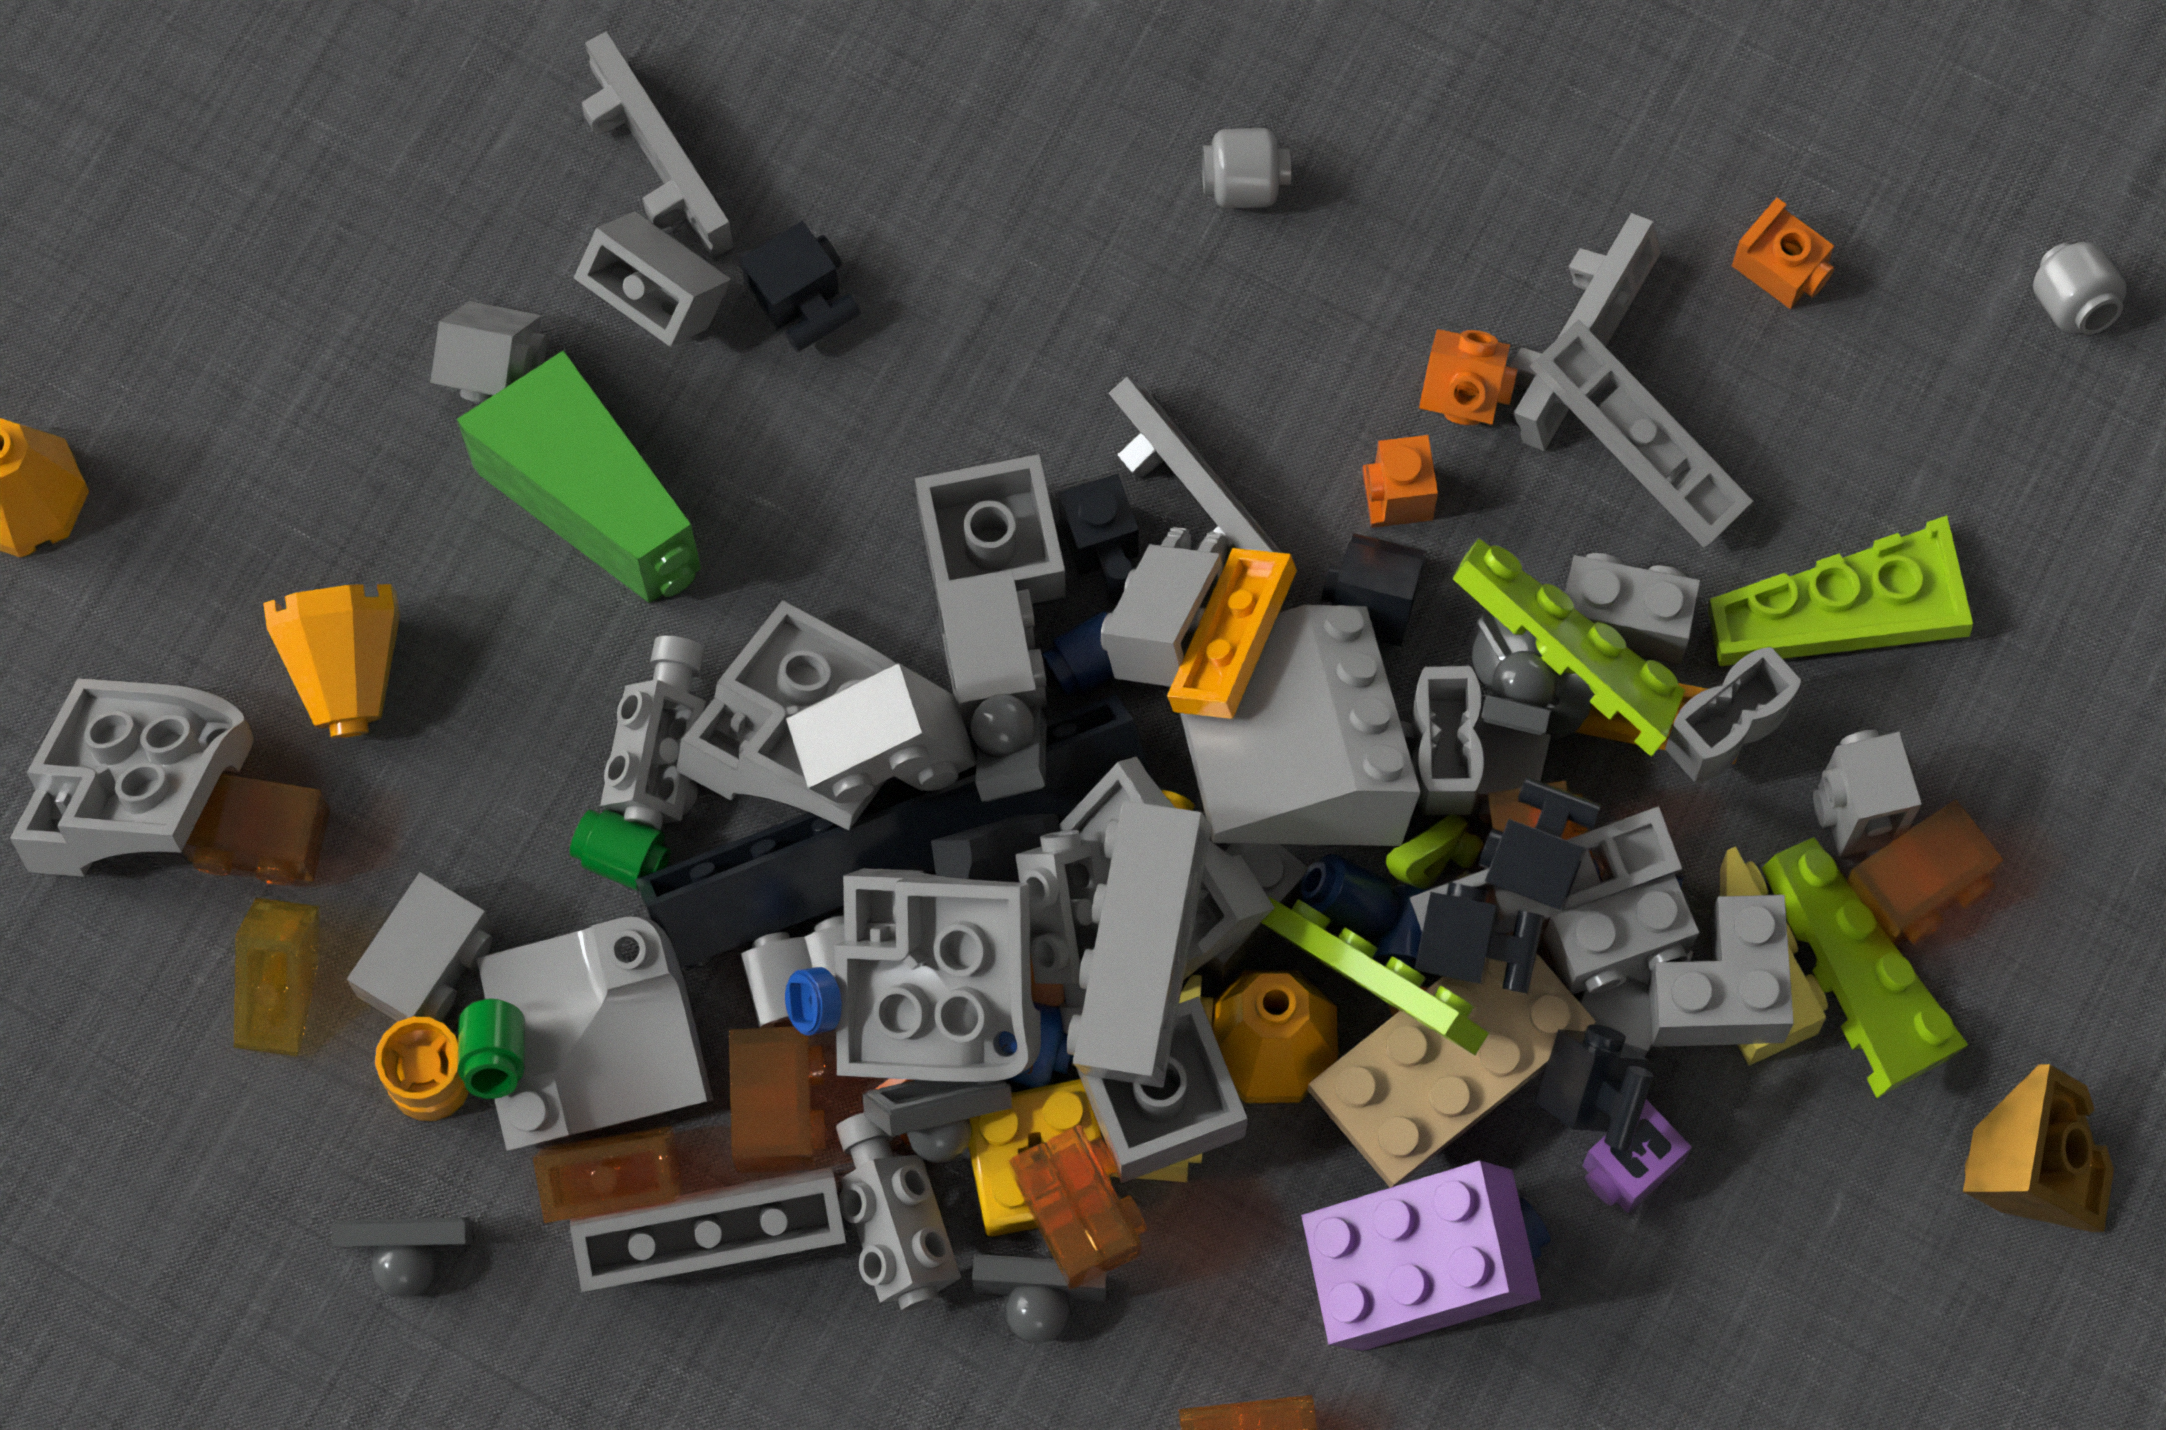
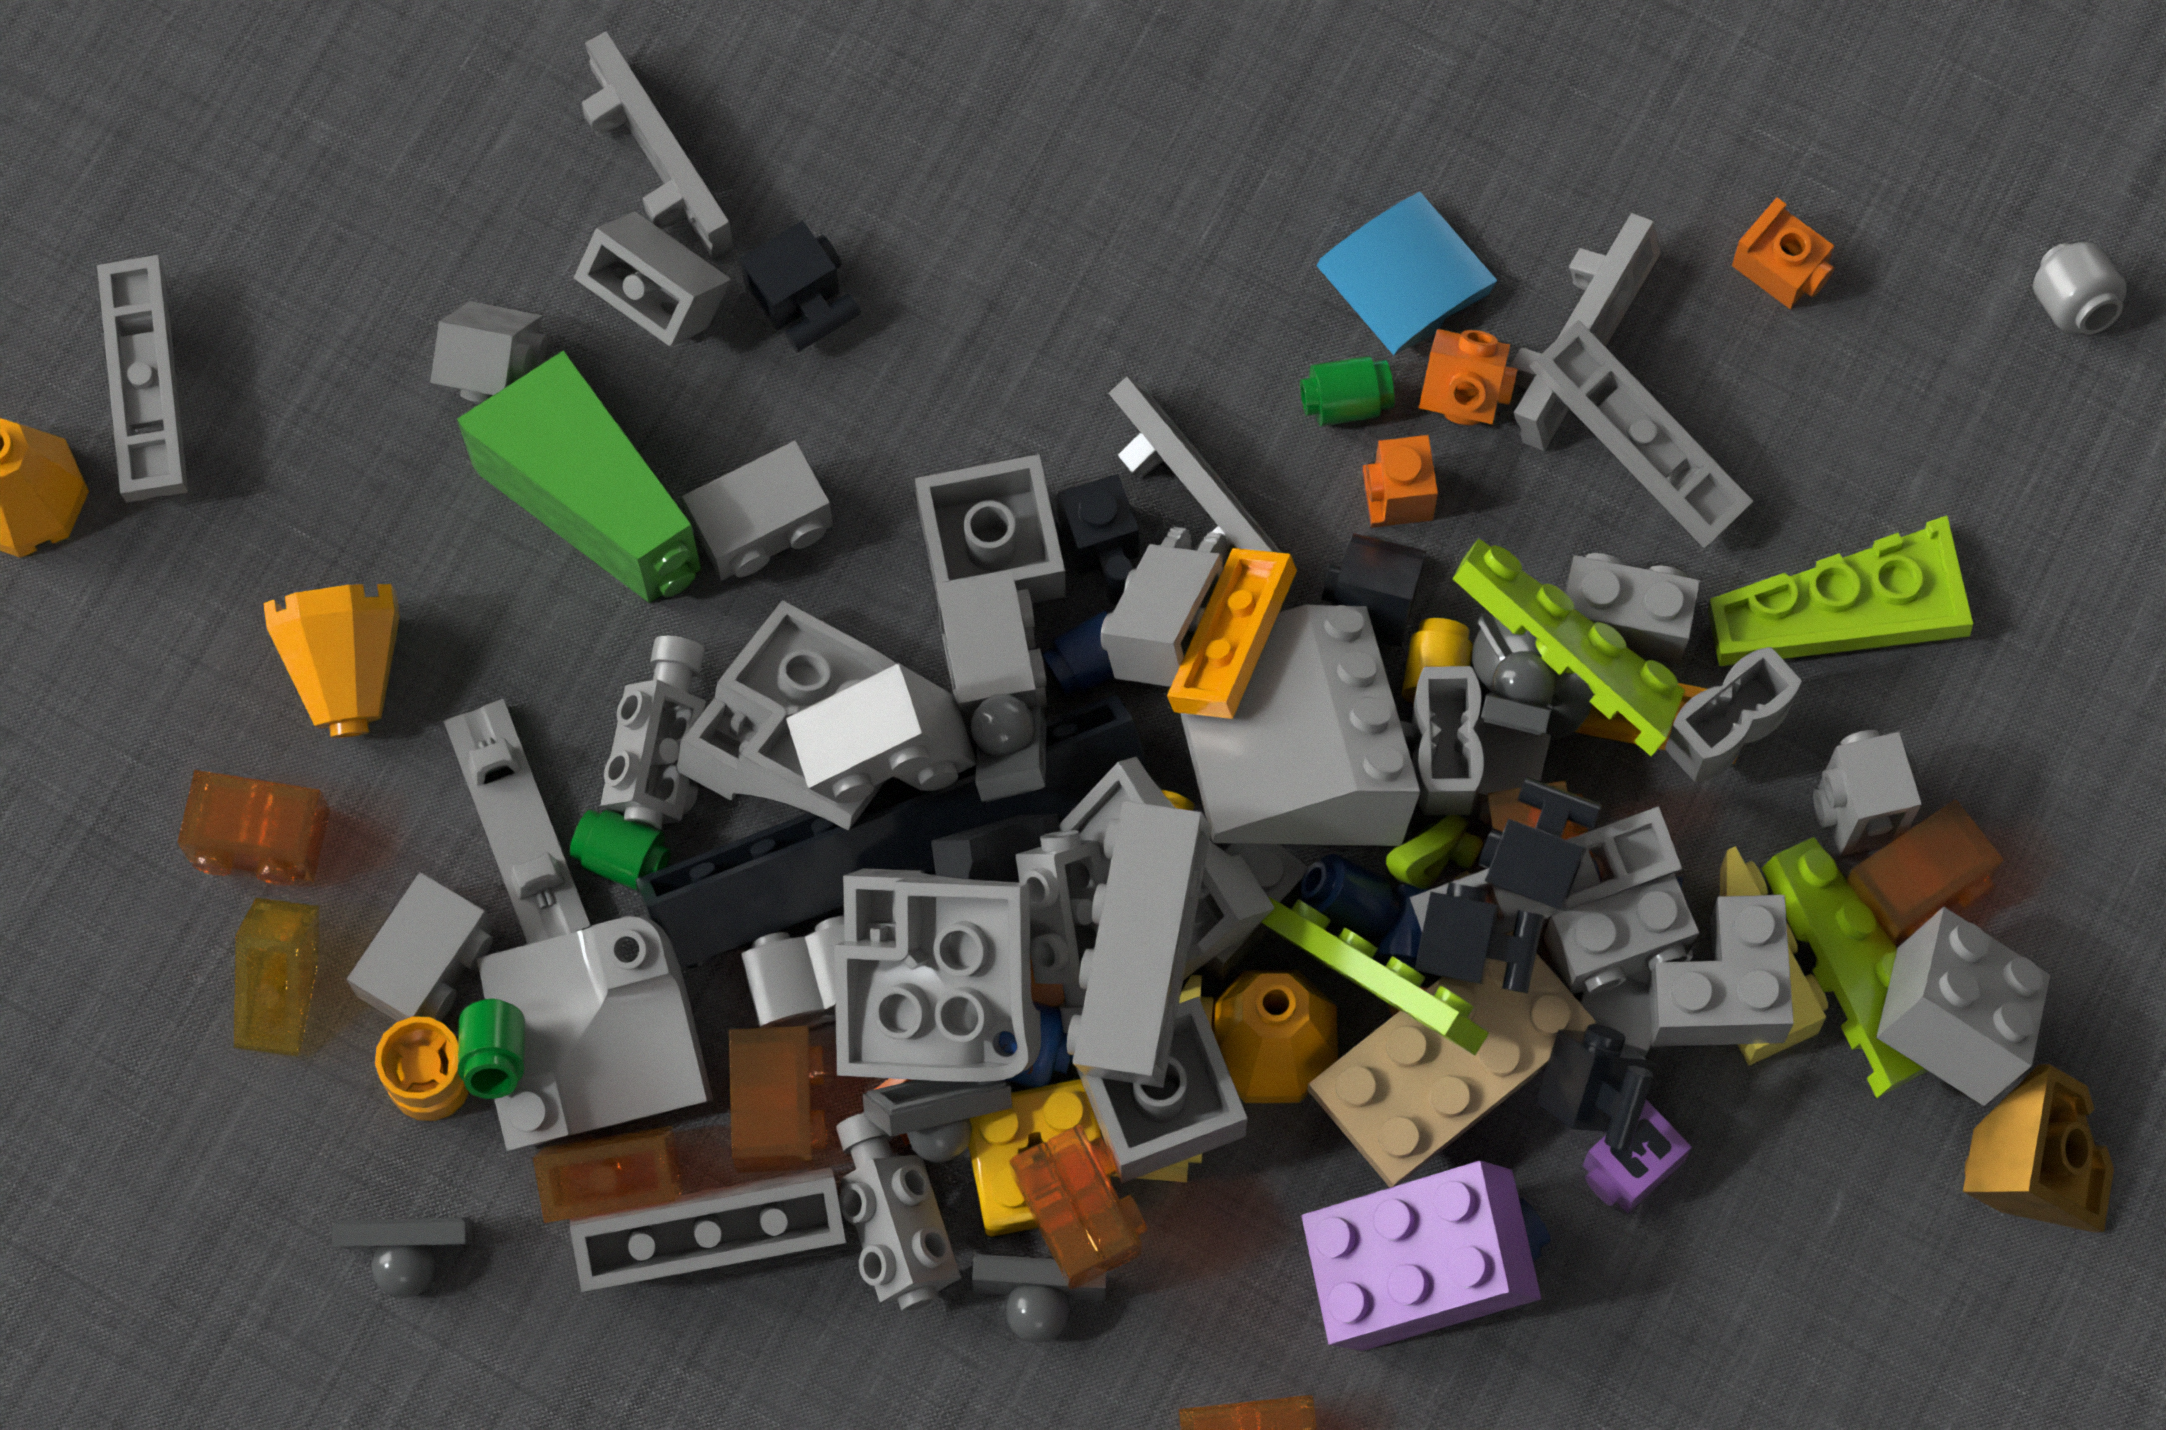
(126, 772): light grey slope -> none
(142, 378): none -> light grey hinge
(517, 824): none -> light grey hinge
(759, 512): none -> light grey brick
(813, 1001): blue tile -> none
(1245, 168): light grey head -> none
(1347, 390): none -> green brick
(1406, 273): none -> dark azure slope
(1436, 644): none -> yellow brick
(1964, 1006): none -> light grey brick

